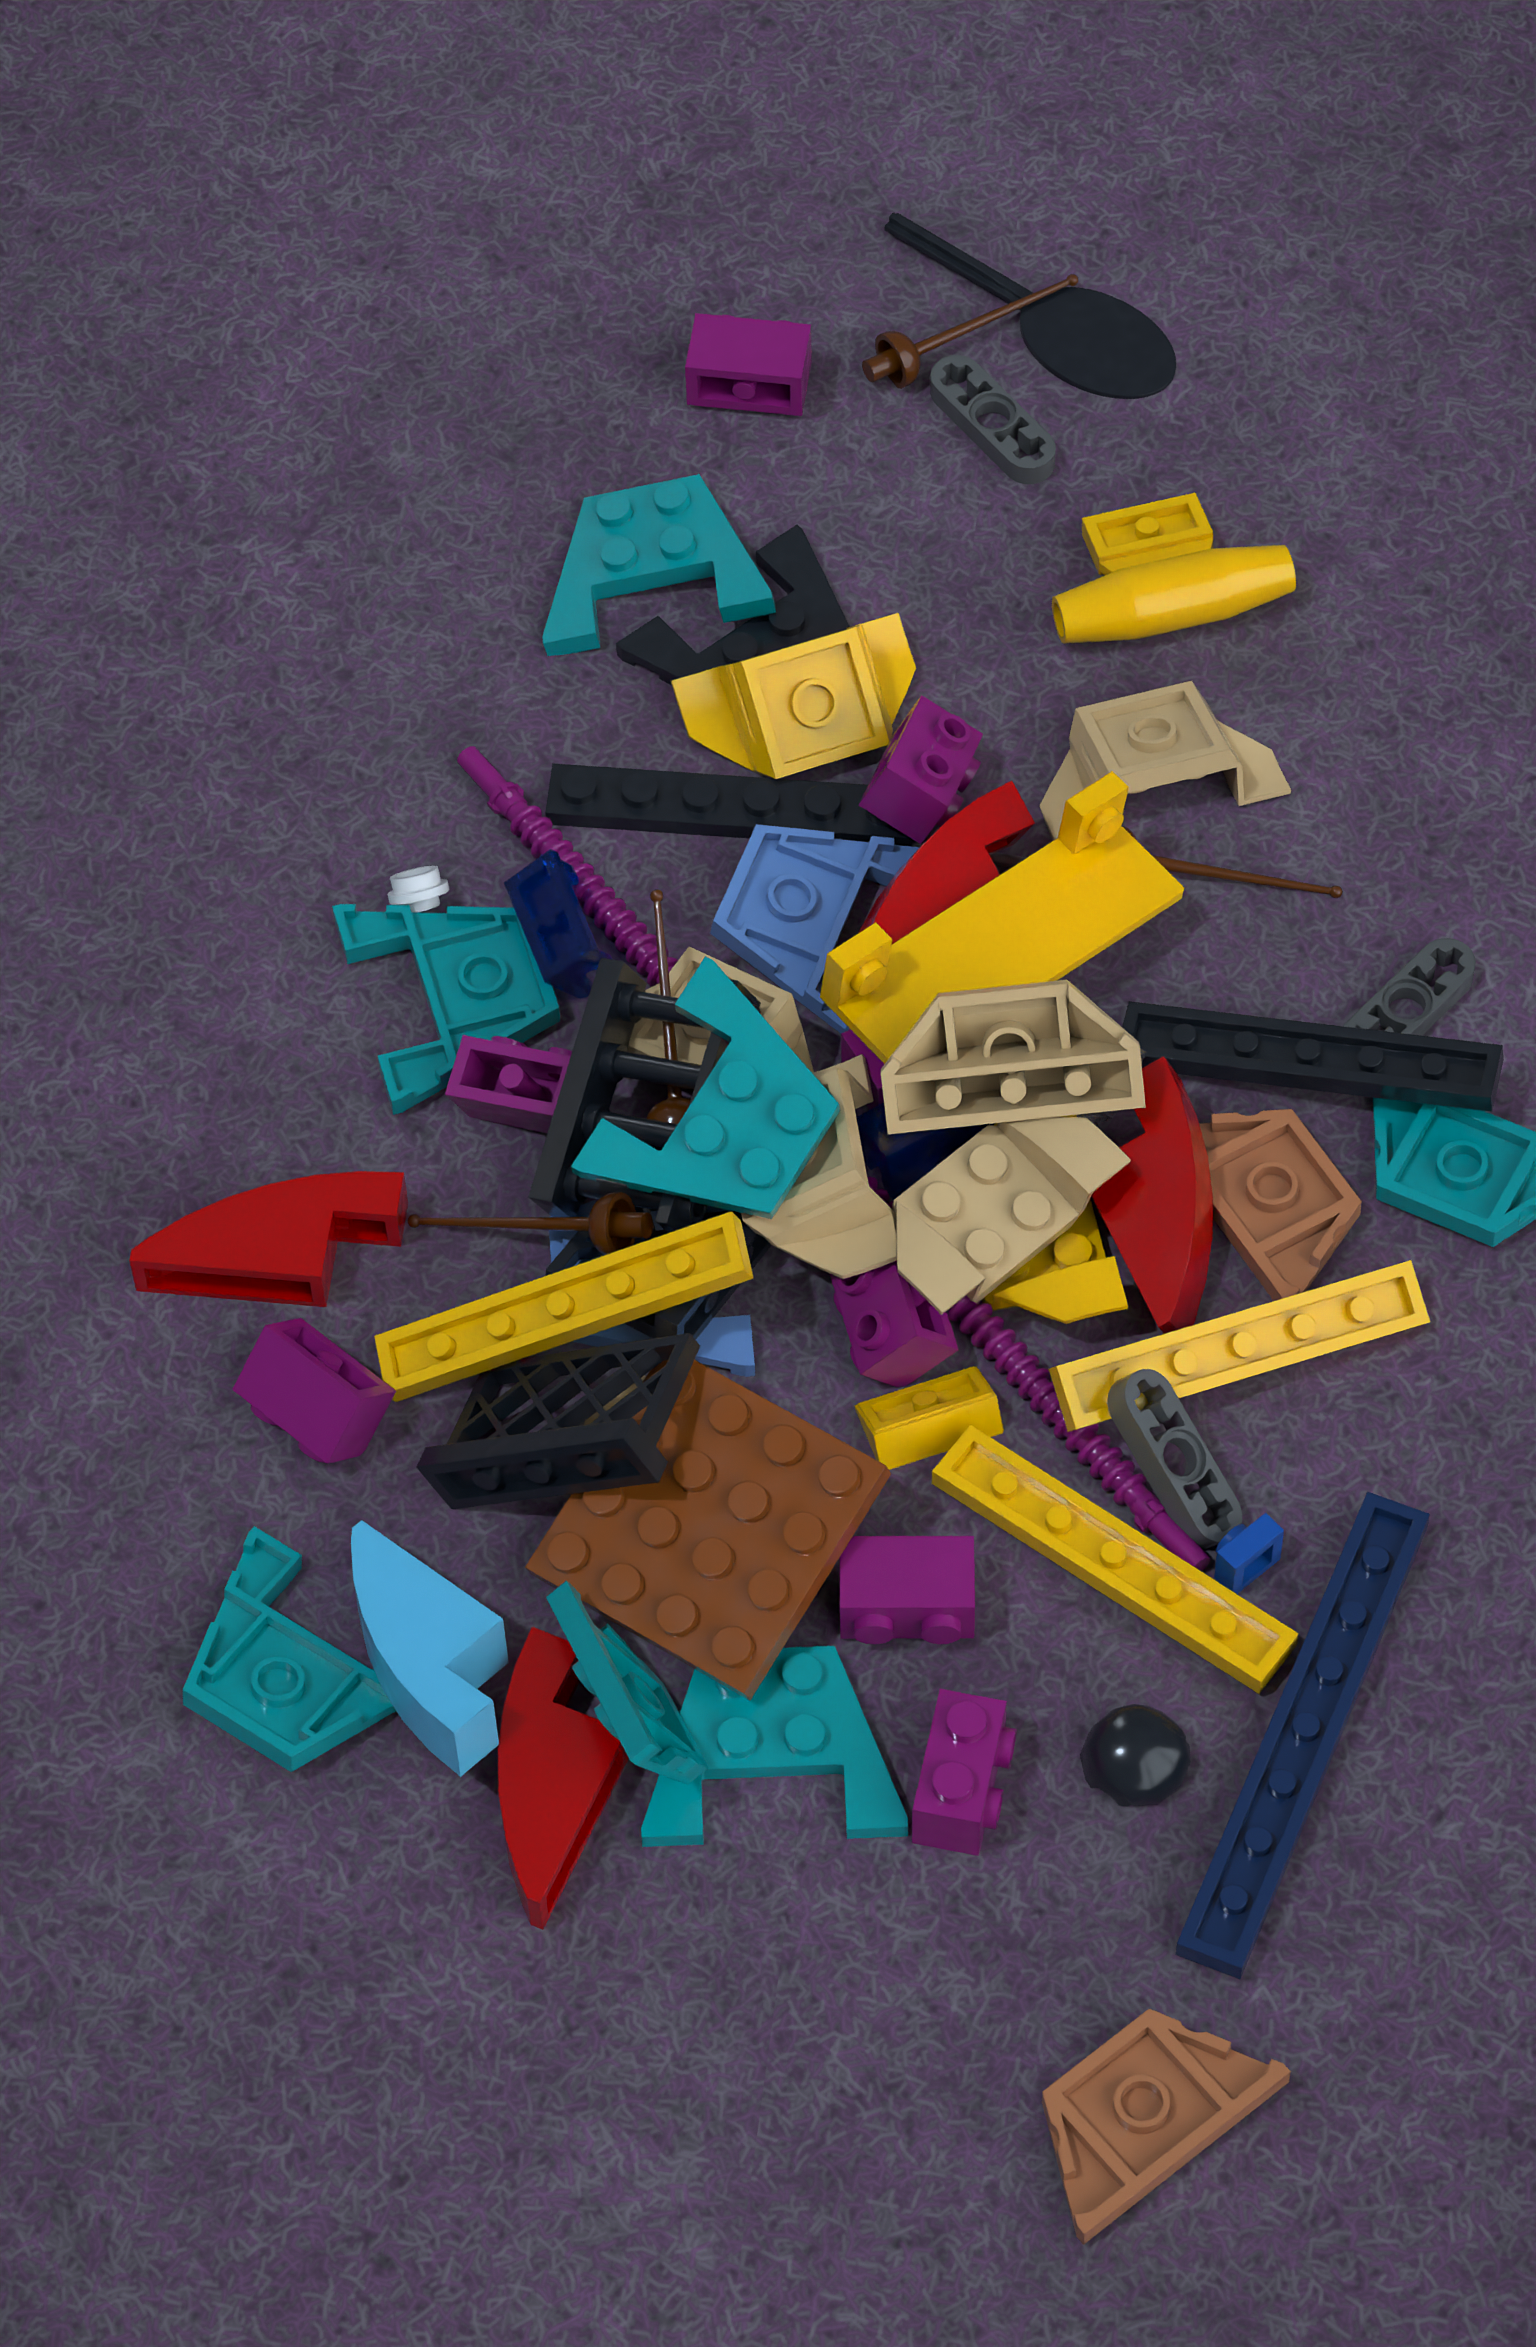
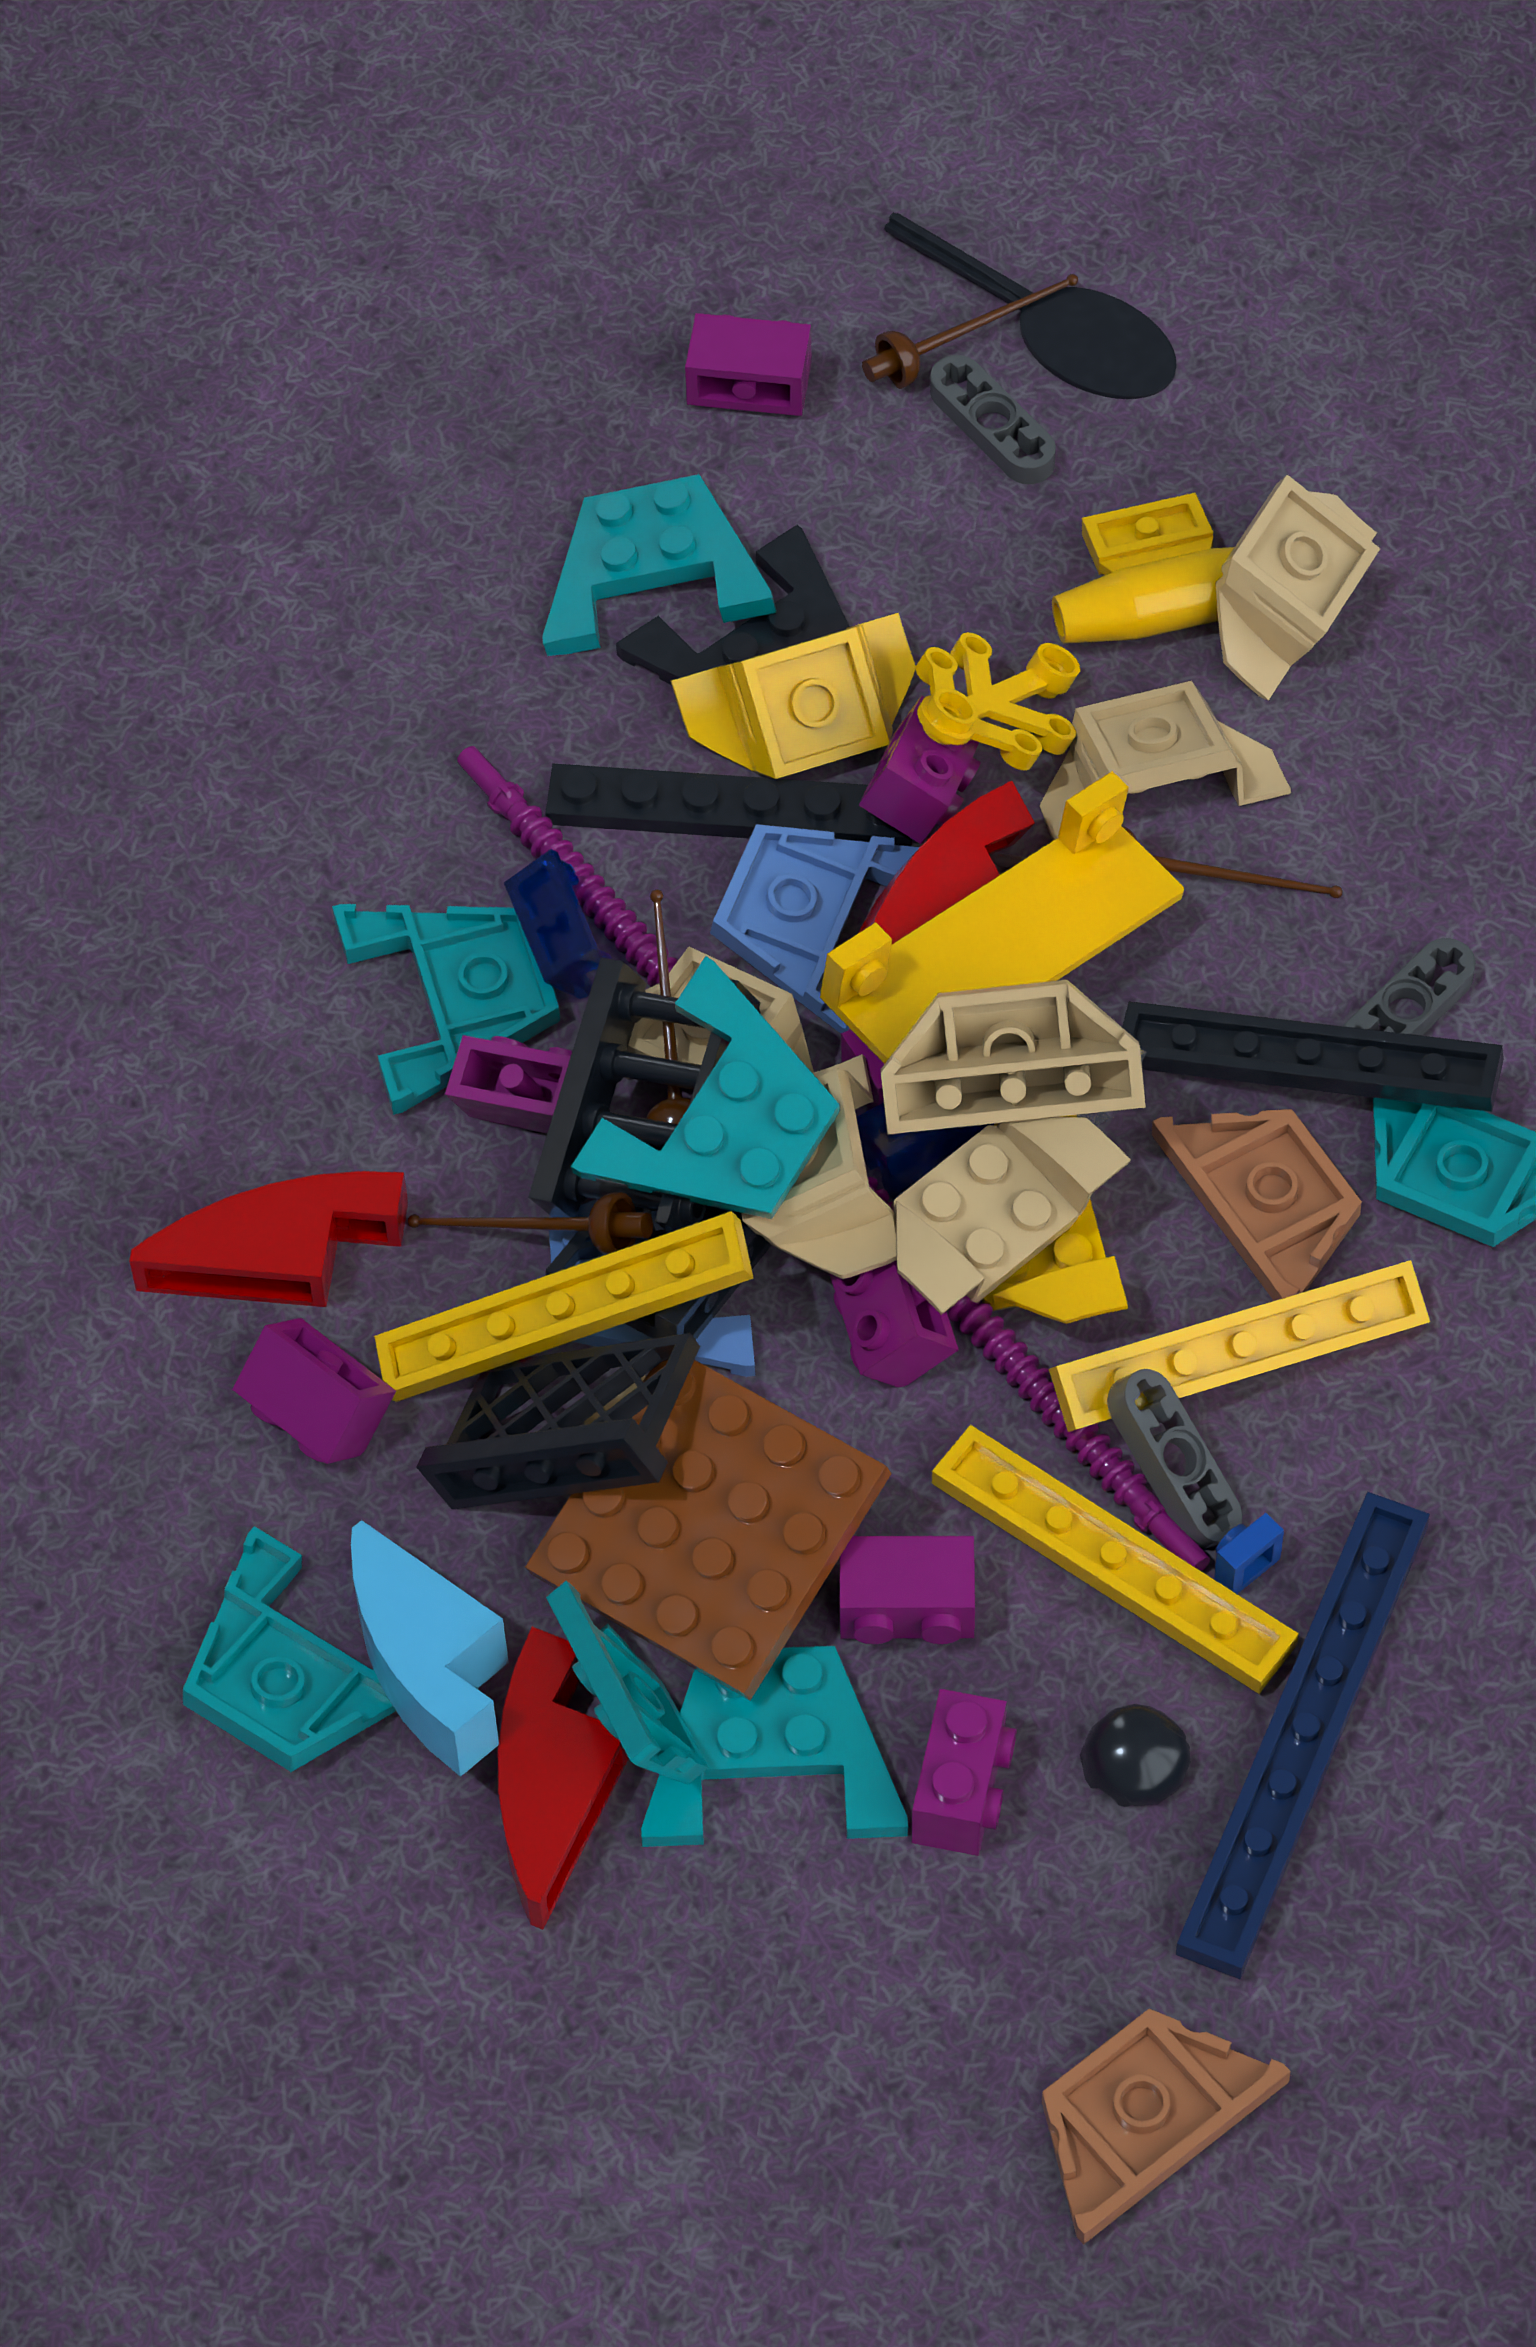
(418, 888): white plate -> none
(929, 1417): yellow slope -> none
(955, 718): none -> yellow plant
(1163, 1202): red slope -> none
(1288, 581): none -> tan piece

